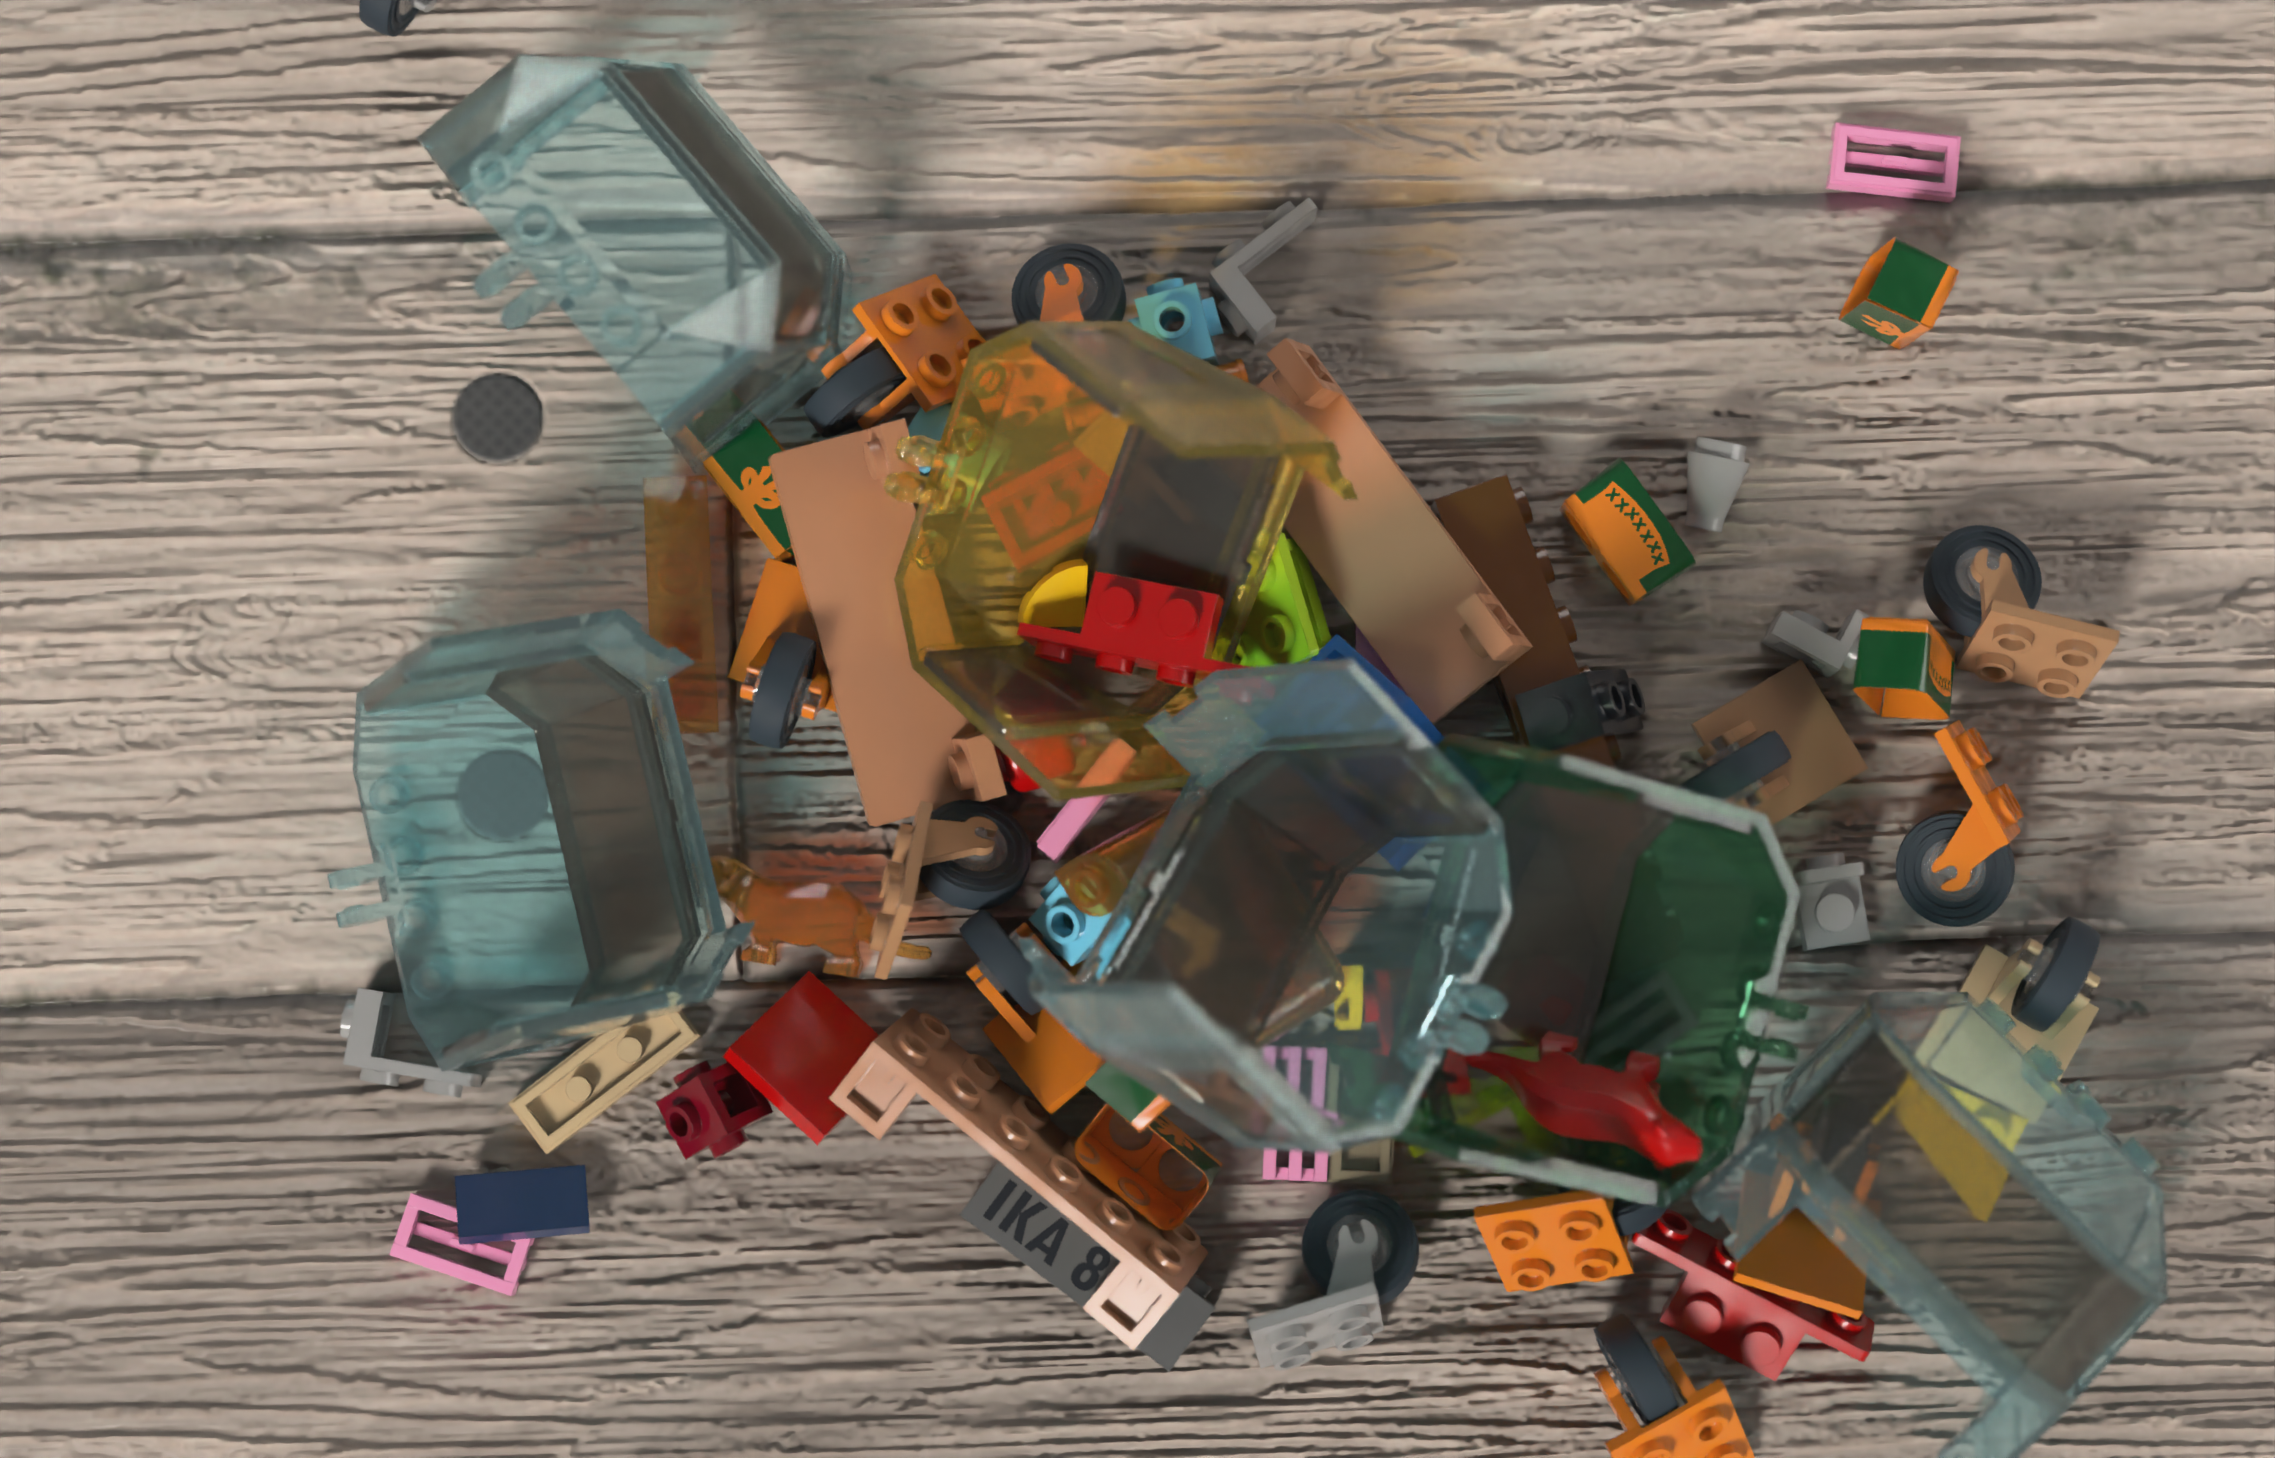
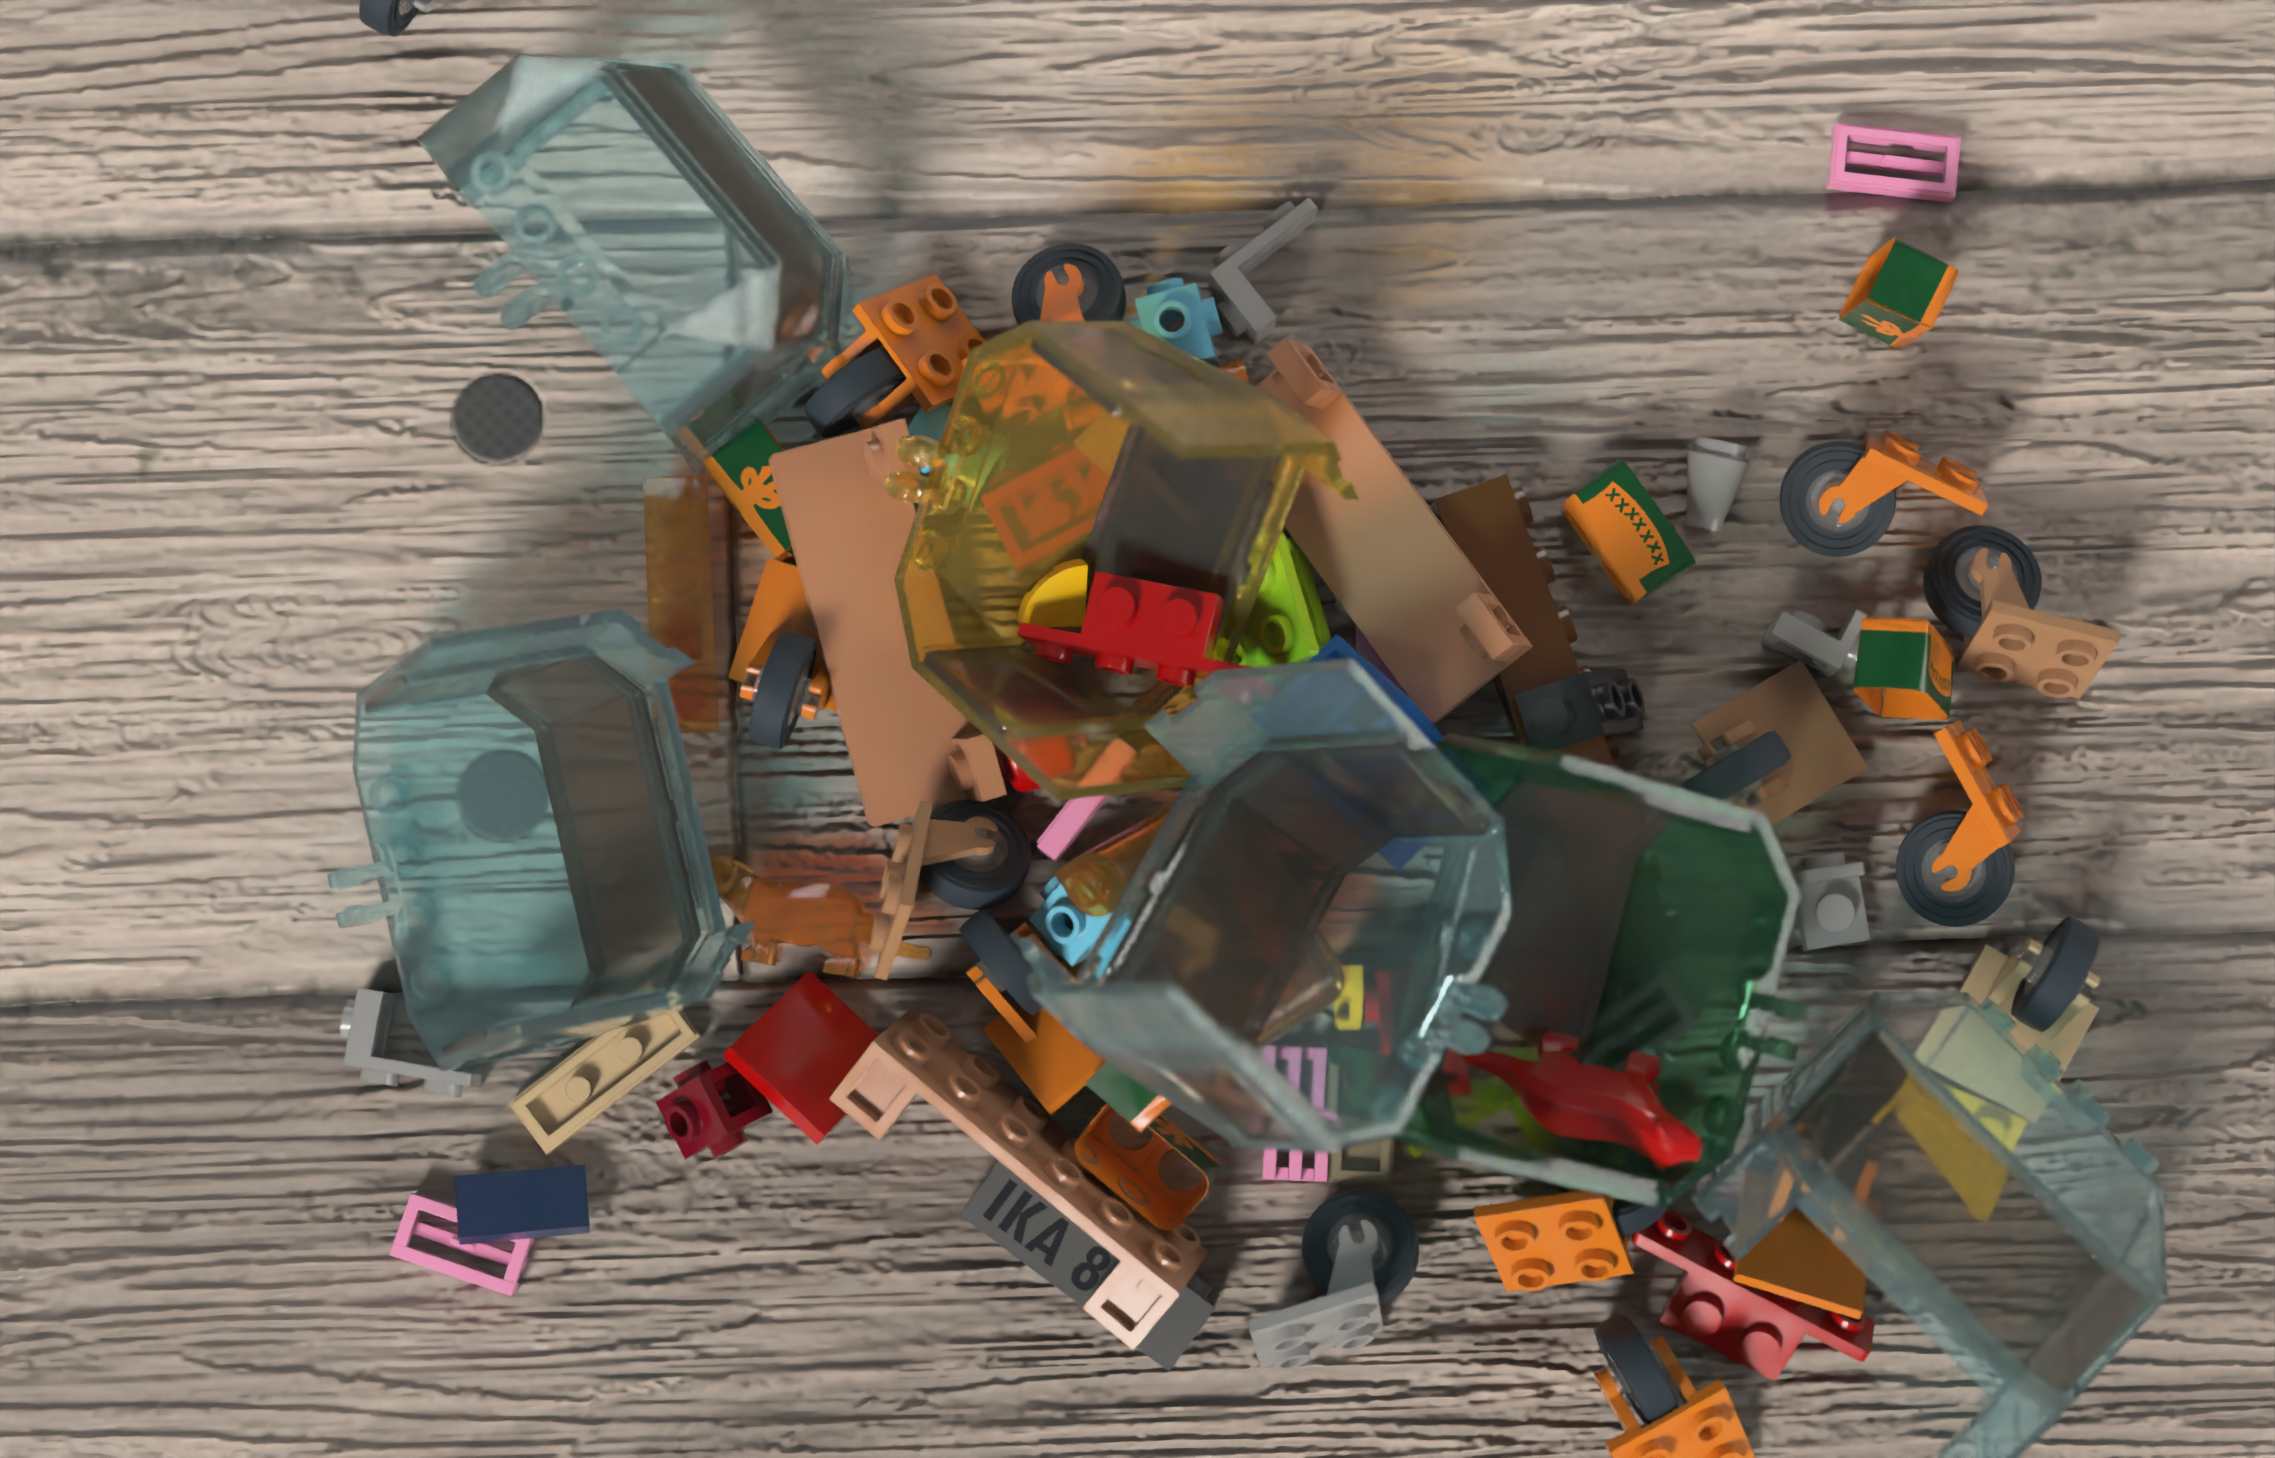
(1844, 494): none -> plate

